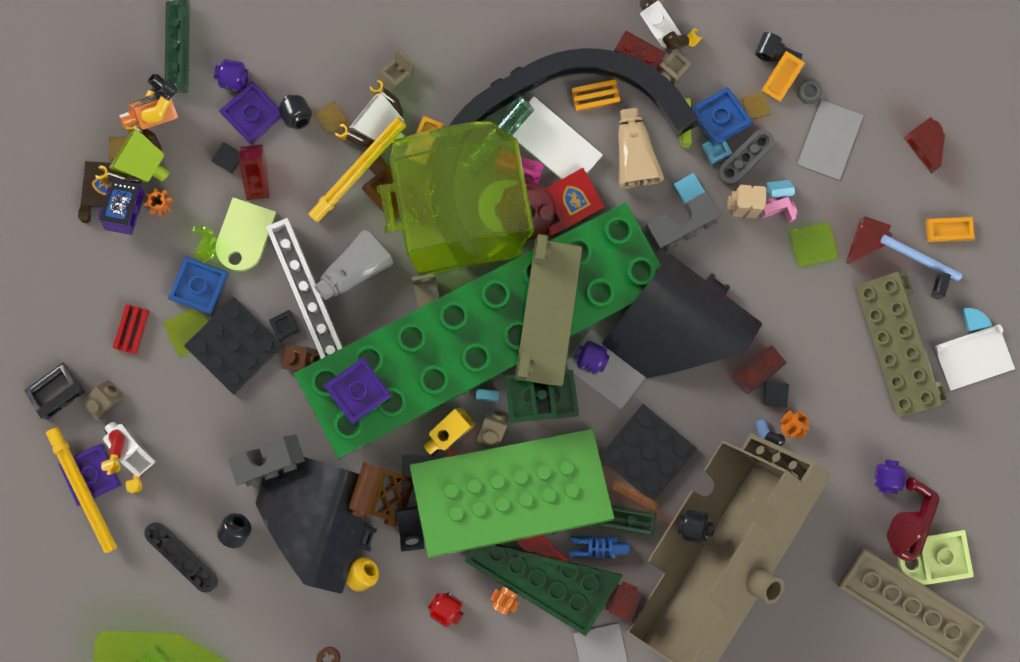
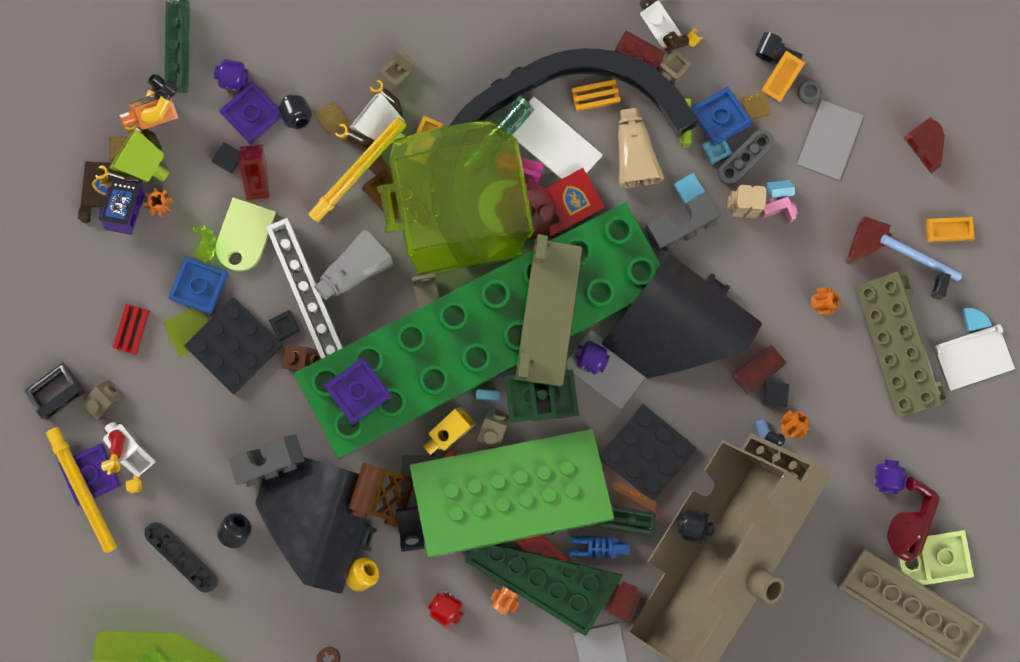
(813, 244): clear neon green piece -> none
(825, 301): none -> orange gear

